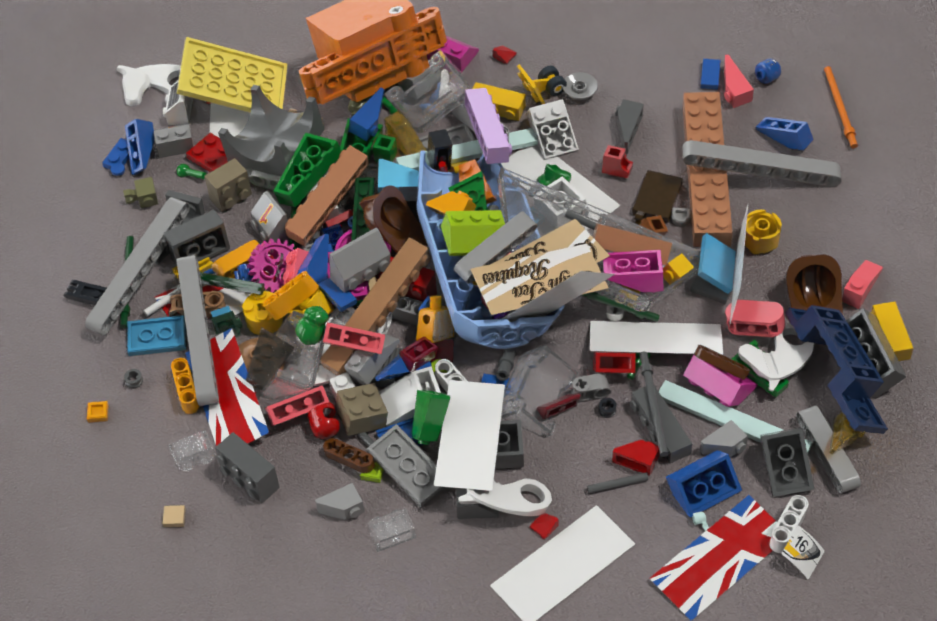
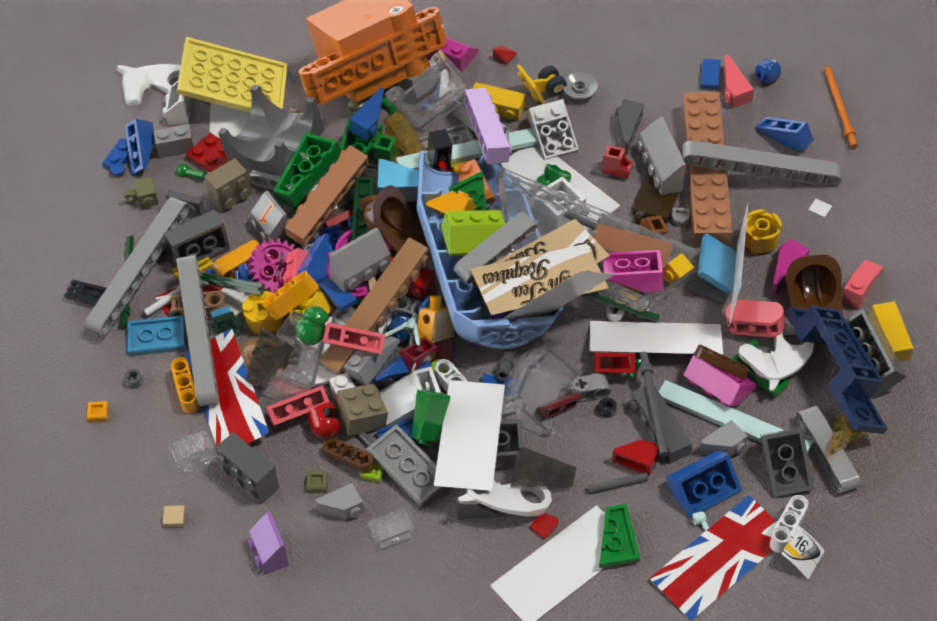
(268, 545): none -> medium lavender slope
(317, 482): none -> olive tile
(402, 335): none -> blue head
(410, 327): none -> light aqua plant
(540, 470): none -> clear smoke wing
(618, 538): none -> green wing
(662, 157): none -> light grey slope
(787, 254): none -> dark pink slope
(820, 207): none -> white sticker

